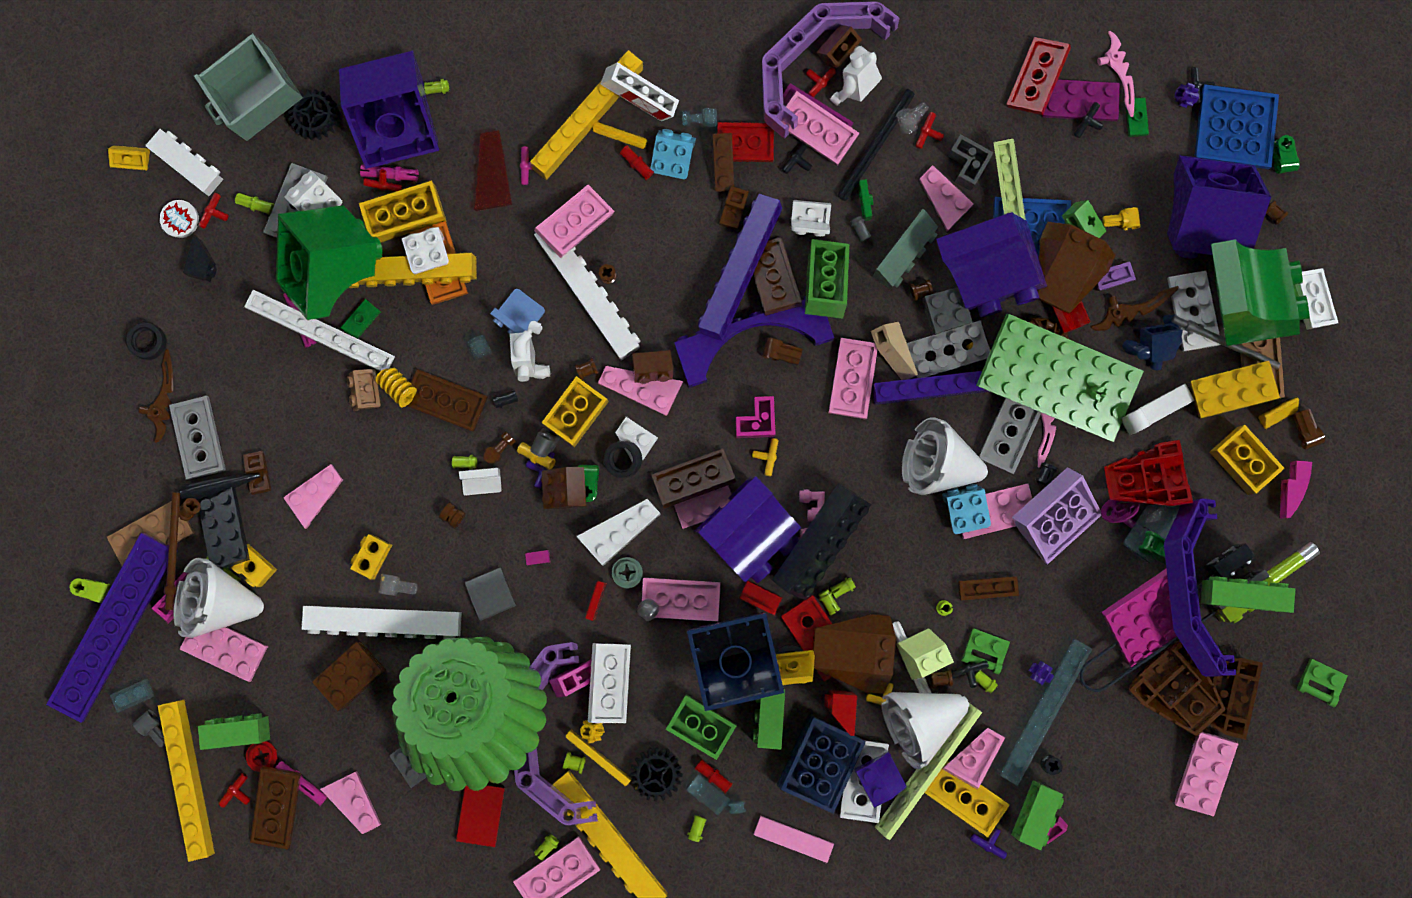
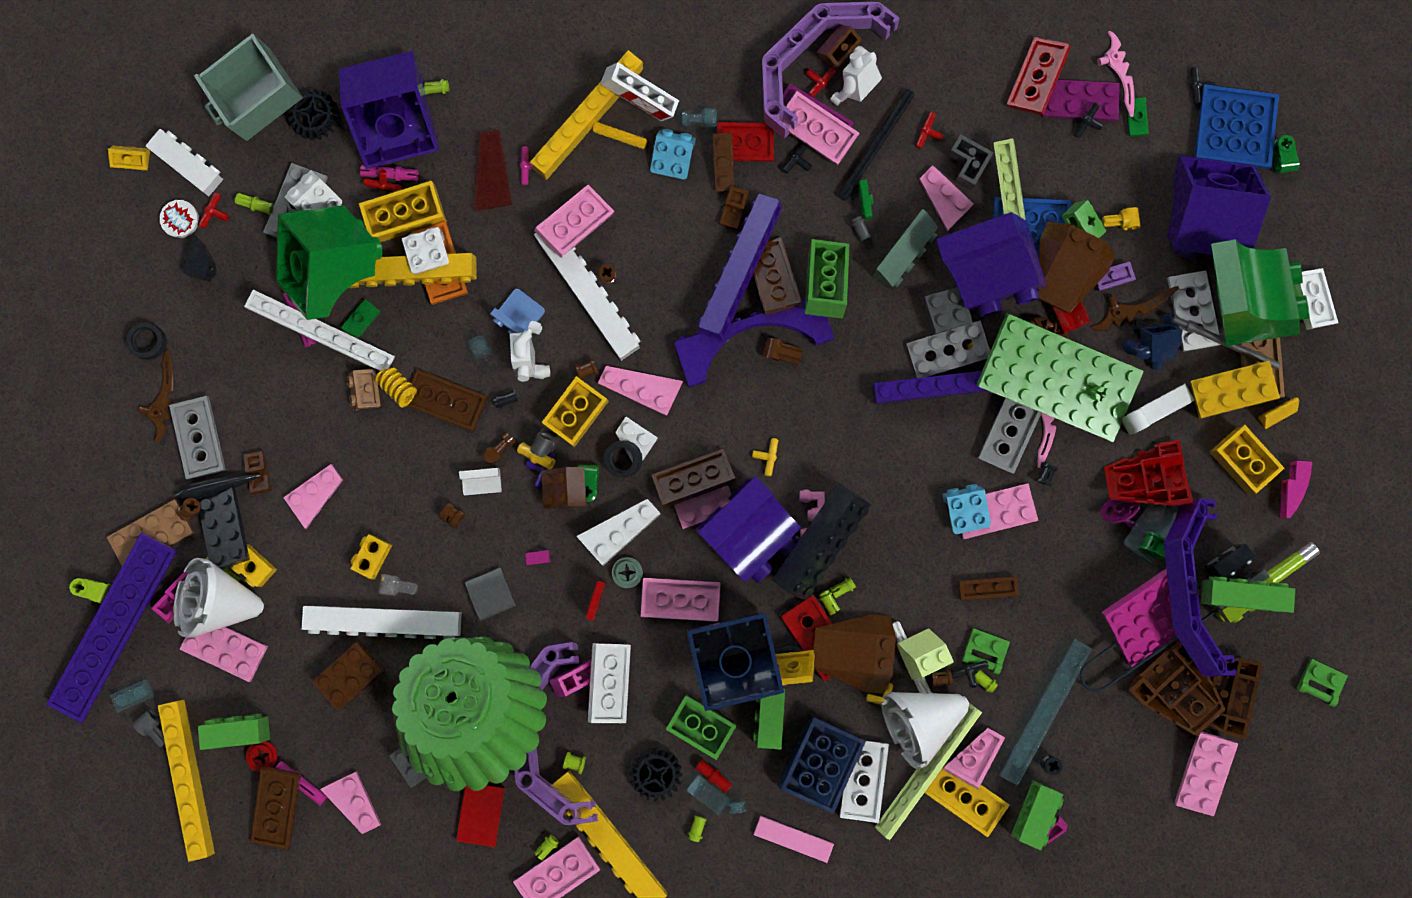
(170, 589): reddish brown bar -> none
(233, 790): red piece -> none
(464, 462): lime pin -> none
(592, 731): yellow gear -> none
(598, 757): yellow tile -> none
(636, 162): red pin -> none
(648, 609): flat silver piece -> none
(652, 366): reddish brown brick -> none
(760, 424): dark pink brick -> none
(760, 598): red panel -> none
(810, 217): white bracket -> none
(843, 708): red slope -> none
(853, 378): bright pink plate -> none
(880, 779): dark purple slope -> none
(893, 347): tan slope -> none
(910, 117): clear axle -> none
(921, 290): reddish brown bush -> none
(939, 459): white cone -> none
(940, 605): lime pin -> none
(989, 844): dark purple piece -> none
(1041, 673): dark purple gear -> none
(1057, 515): lavender slope -> none
(1186, 95): dark purple gear -> none
(1276, 212): reddish brown bush -> none
(1308, 430): reddish brown piece -> none

